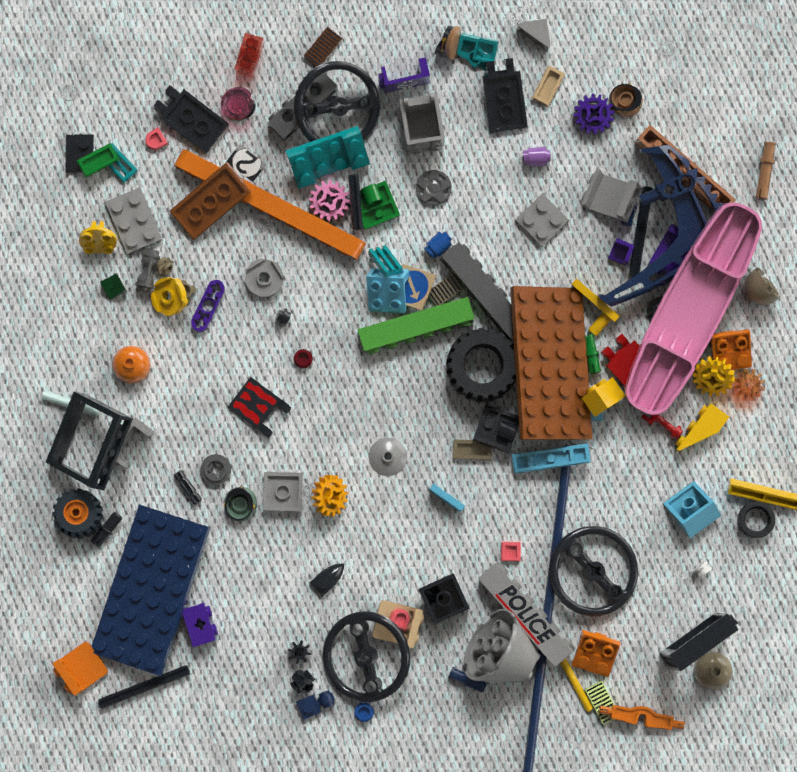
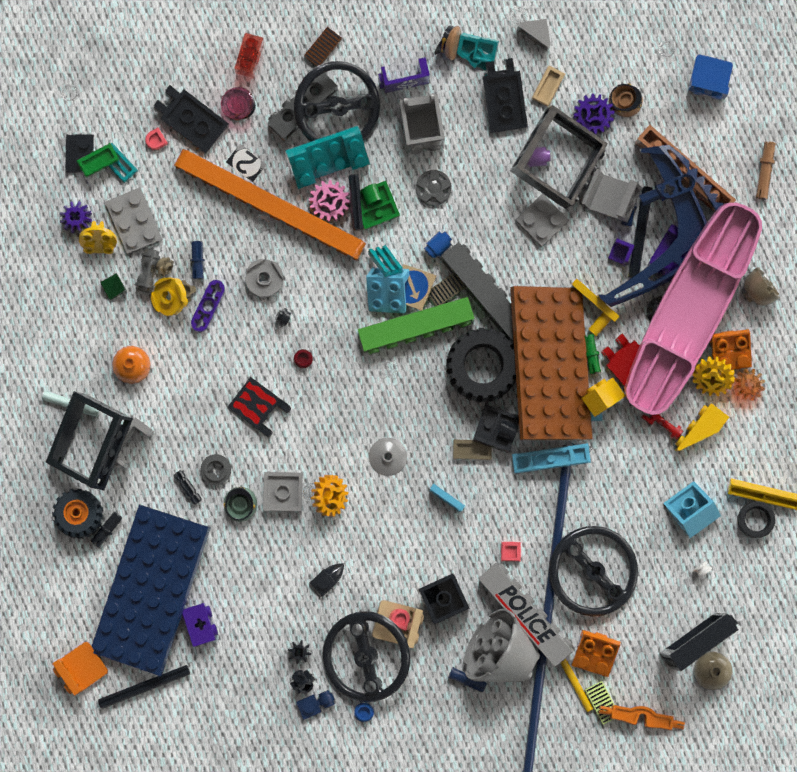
(67, 220): none -> dark purple gear
(197, 260): none -> dark blue axle
(210, 201): dark orange tile -> none
(588, 169): none -> black window
(710, 77): none -> blue bracket

